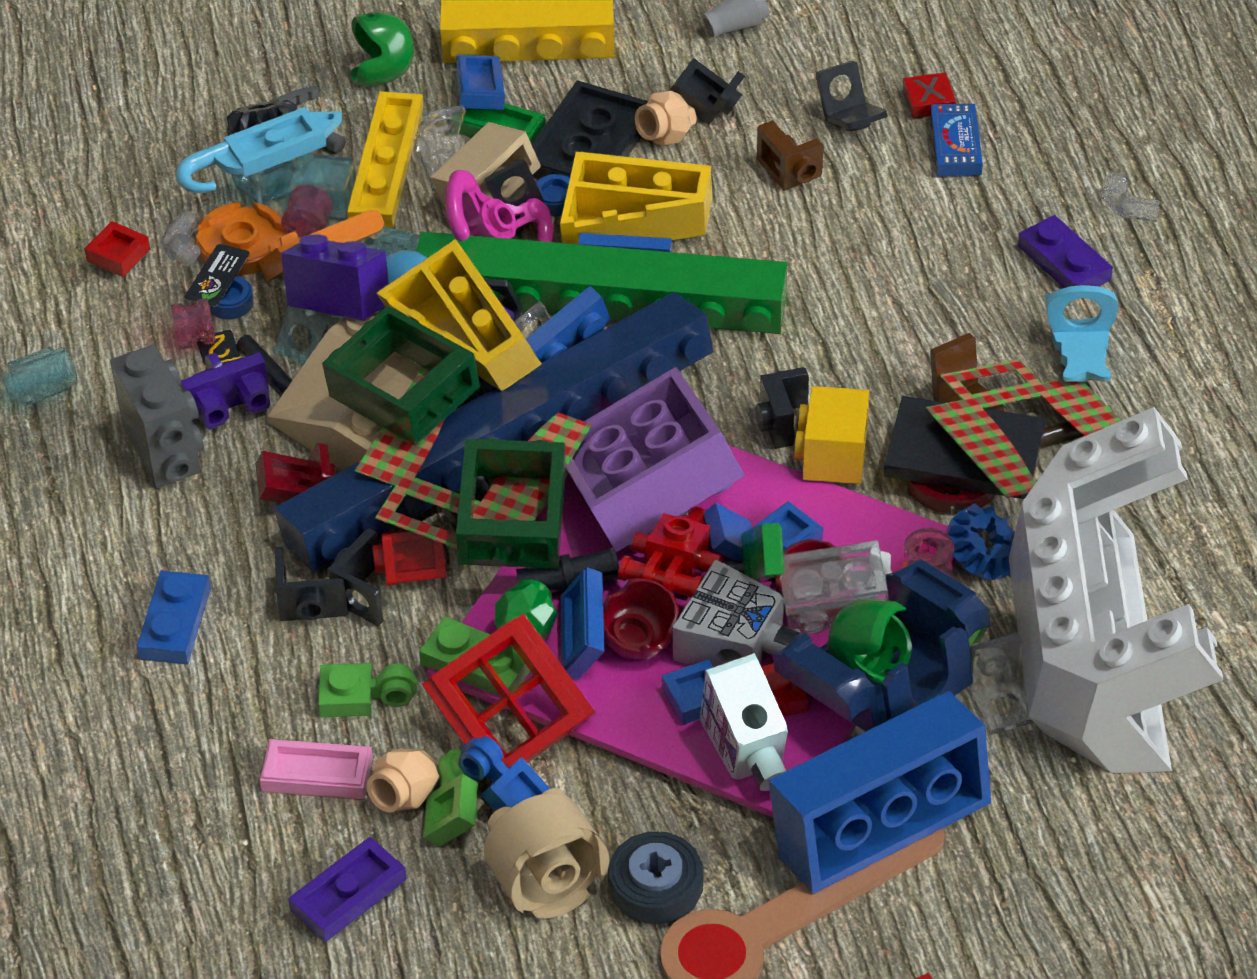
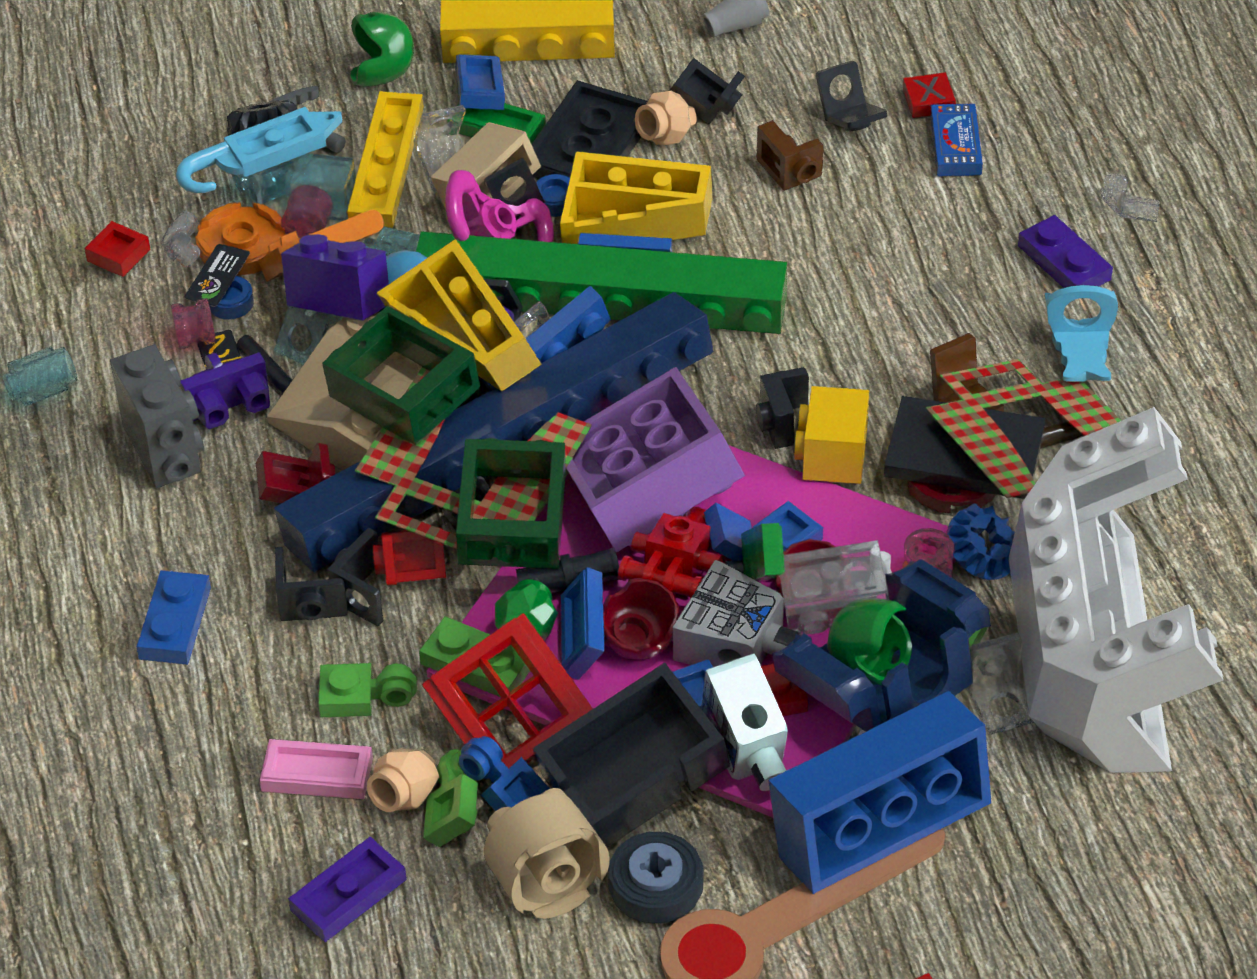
(633, 754): none -> black piece

